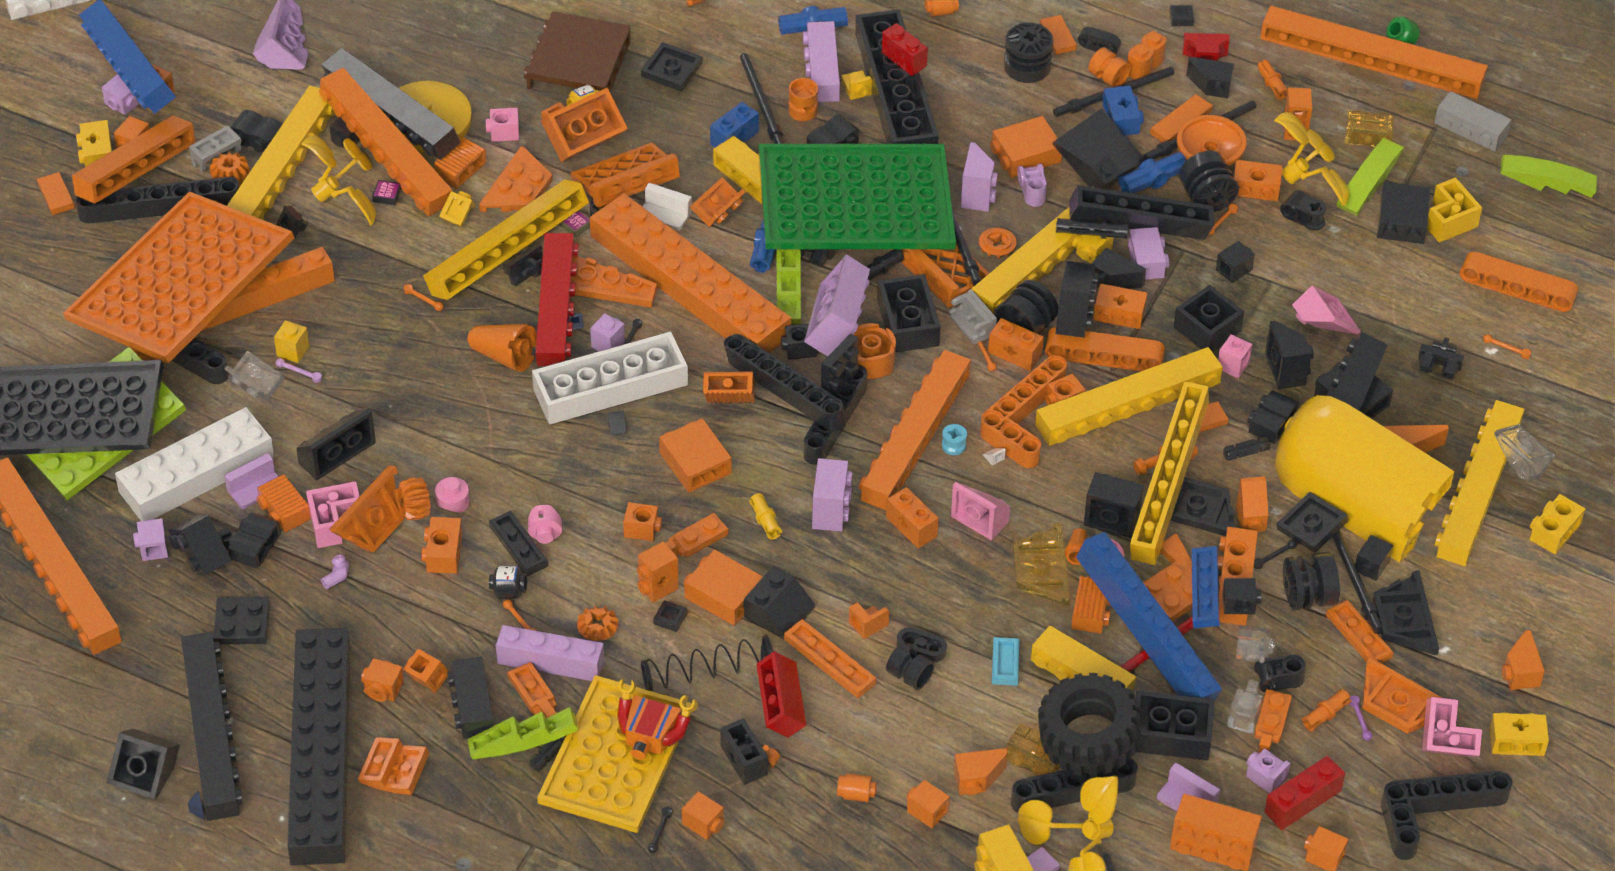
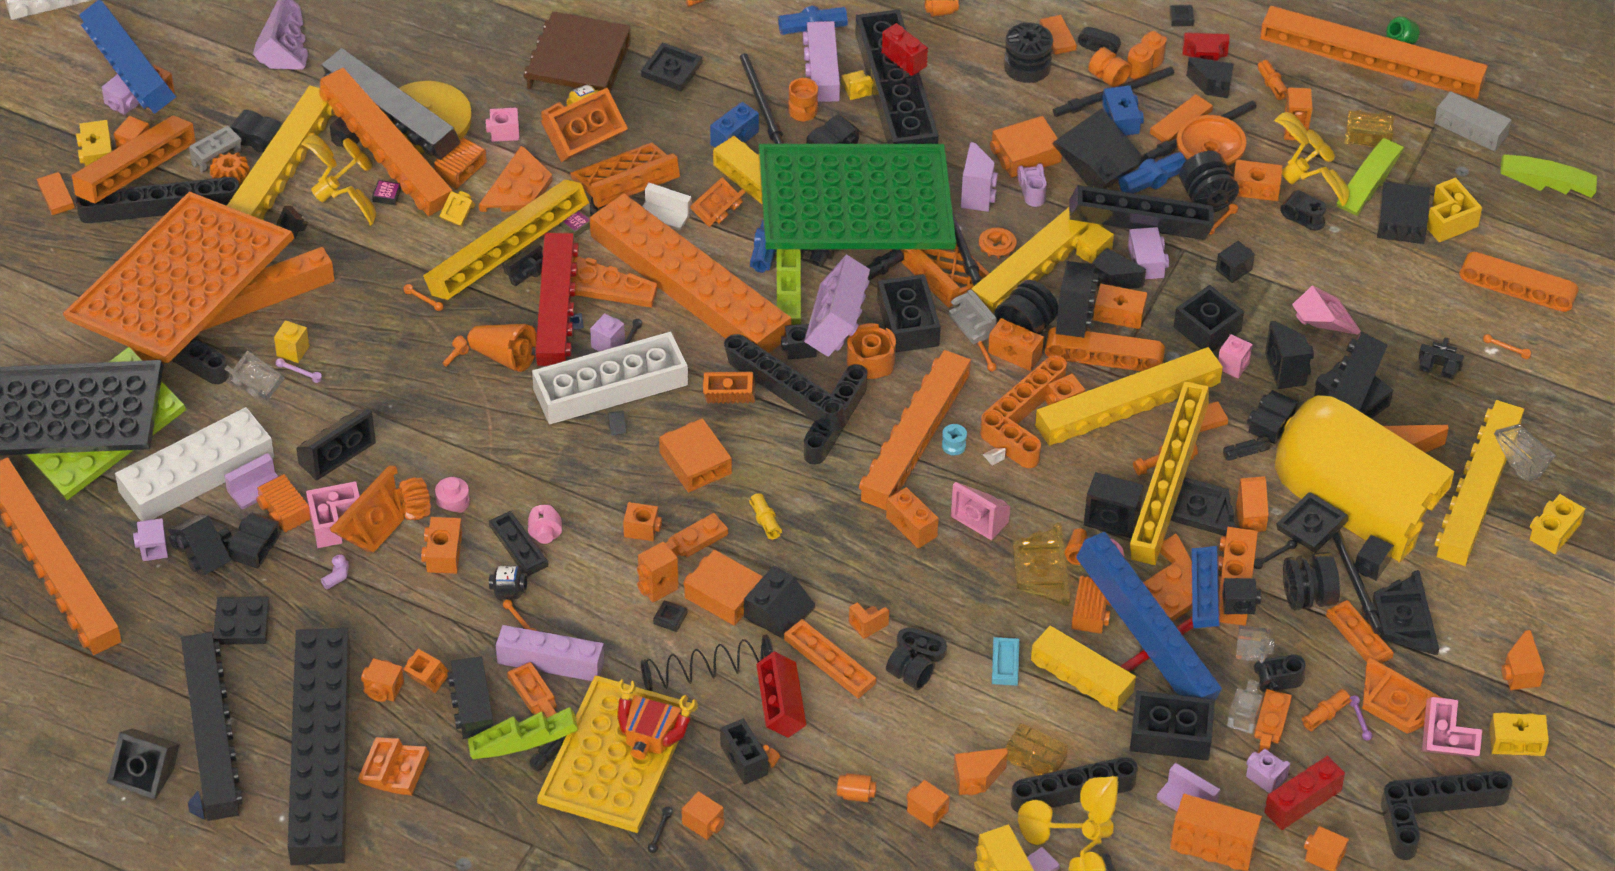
(460, 346): none -> orange hand
(595, 631): orange gear -> none
(831, 495): lavender brick -> none
(840, 365): black plate -> none
(1092, 228): black pin -> none
(1093, 751): black tyre -> none

